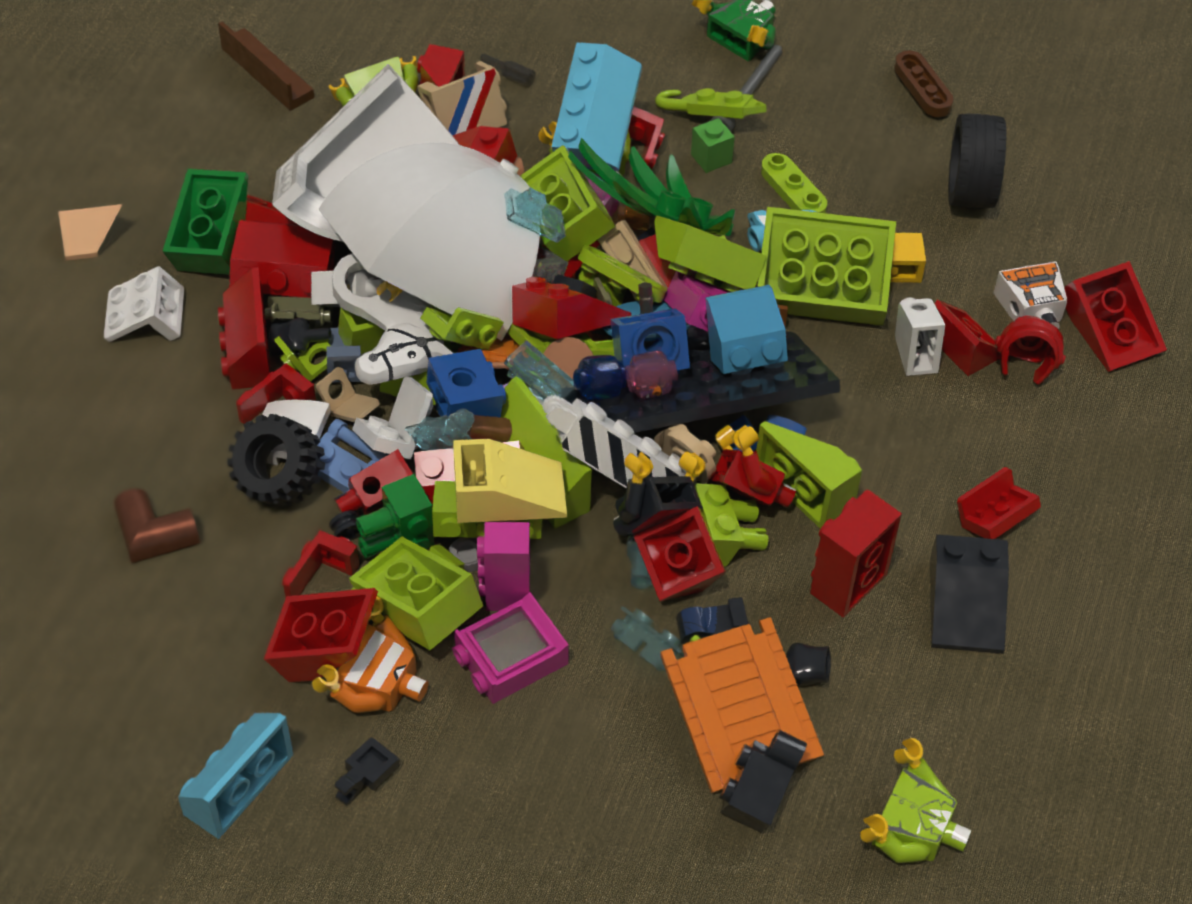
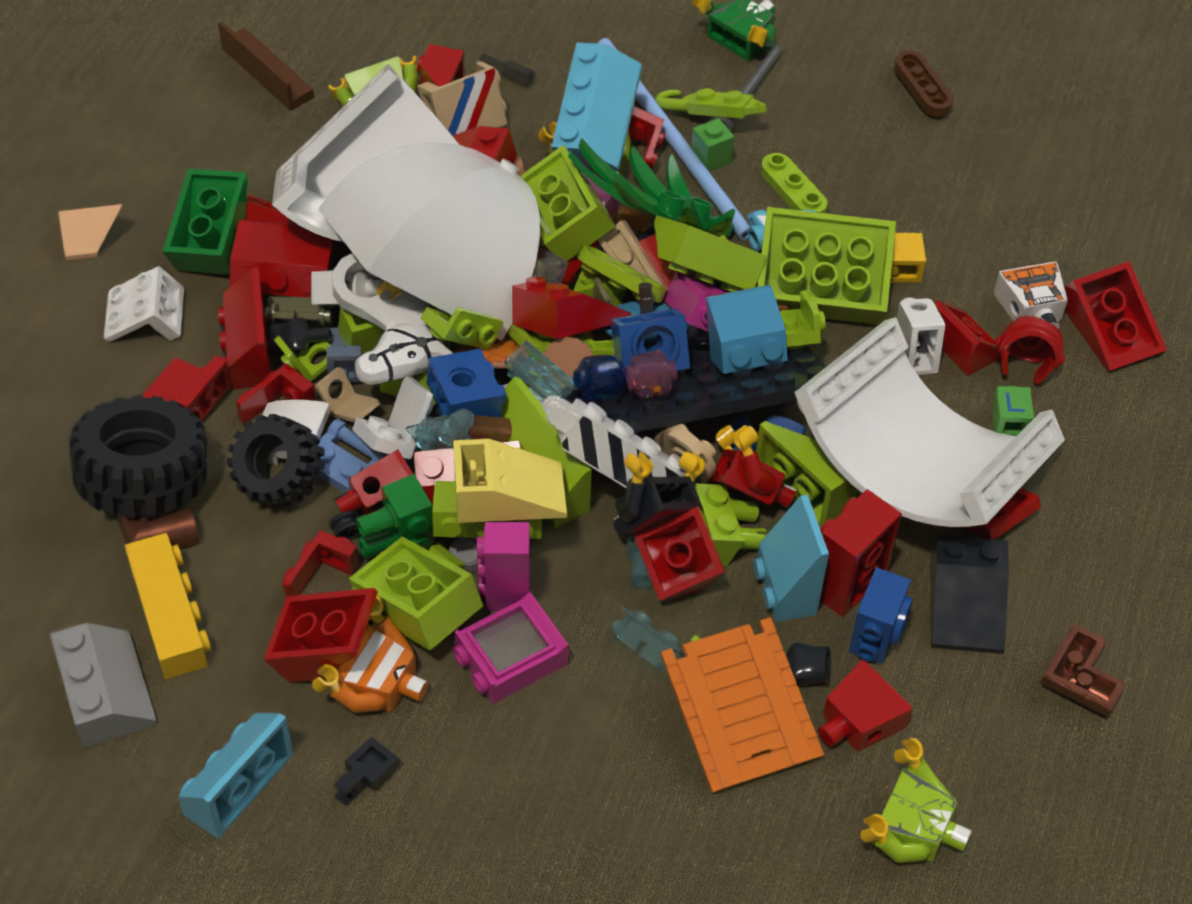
(102, 682): none -> light grey slope
(138, 456): none -> black tyre
(166, 605): none -> yellow brick
(192, 386): none -> red bracket
(533, 213): clear light blue hinge -> none
(576, 285): black tile -> none
(689, 158): none -> light blue piece
(710, 620): leg -> none
(761, 780): black hinge -> none
(792, 563): none -> medium azure slope
(803, 324): none -> lime bracket
(863, 710): none -> red torso
(881, 616): none -> blue brick
(909, 446): none -> white panel
(977, 161): black tyre -> none
(1011, 409): none -> bright green brick
(1076, 678): none -> copper brick

